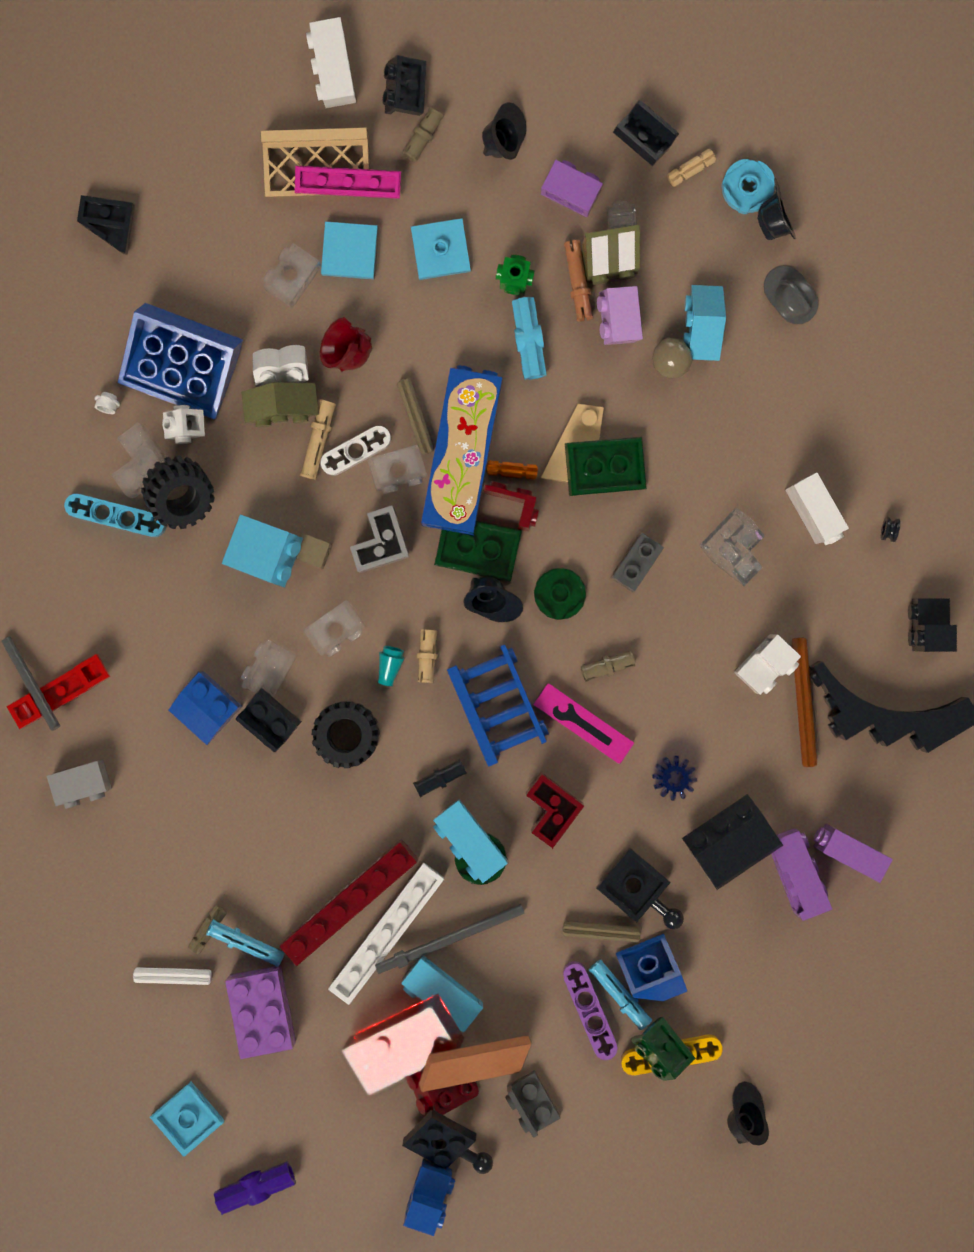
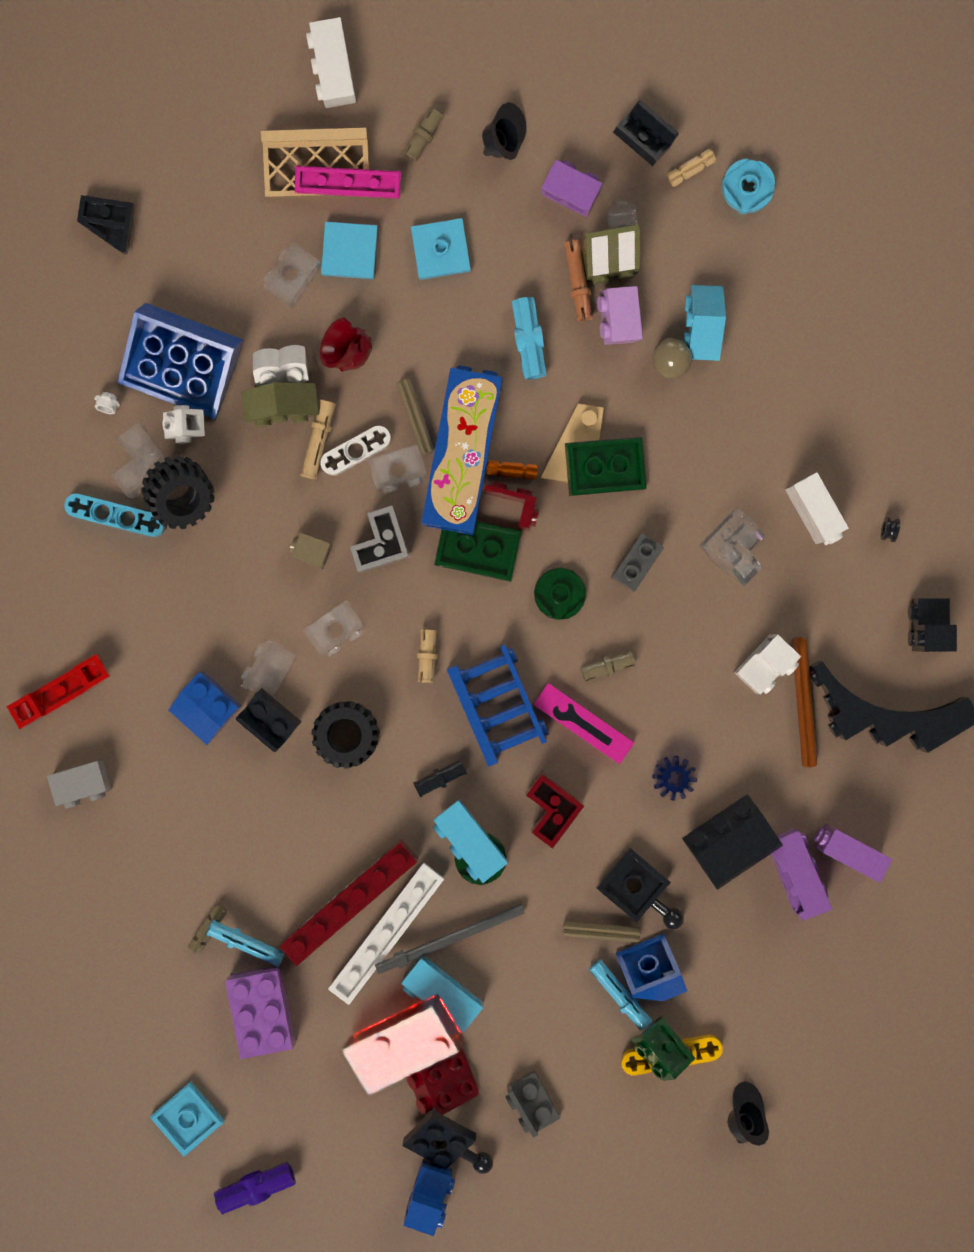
(30, 683): dark grey bar -> none
(172, 976): white axle -> none
(262, 551): medium azure brick -> none
(389, 664): teal cone -> none
(404, 85): black bracket -> none
(474, 1063): nougat tile -> none
(492, 601): black piece -> none
(515, 284): green brick -> none
(590, 1010): medium lavender beam -> none
(773, 217): black piece -> none
(791, 294): dark grey piece -> none

